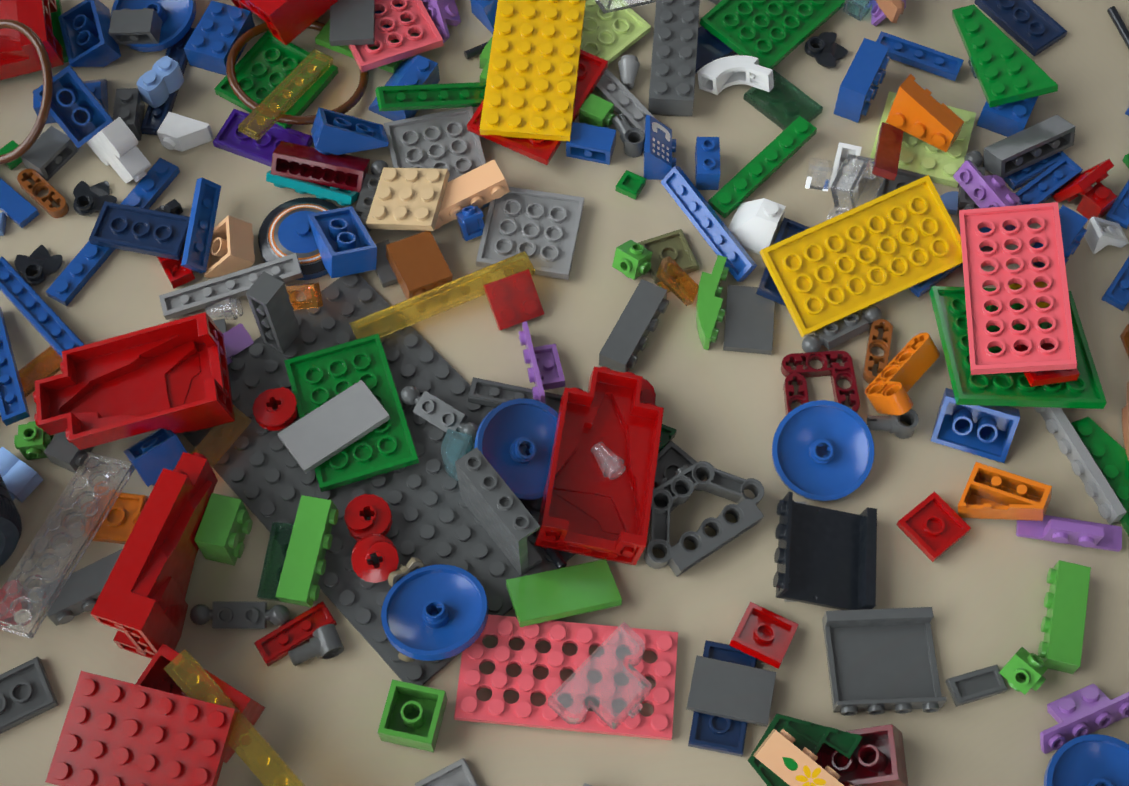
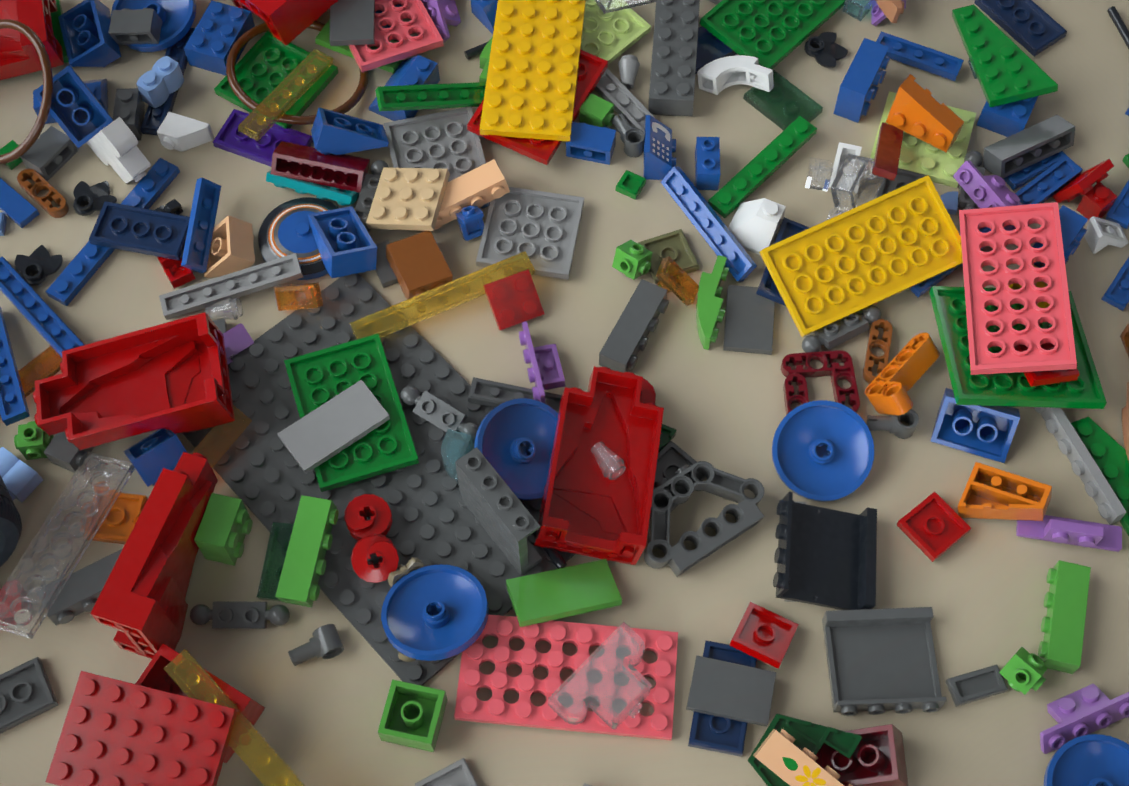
(273, 311): dark grey brick -> none
(275, 419): red piece -> none
(293, 633): red tile -> none

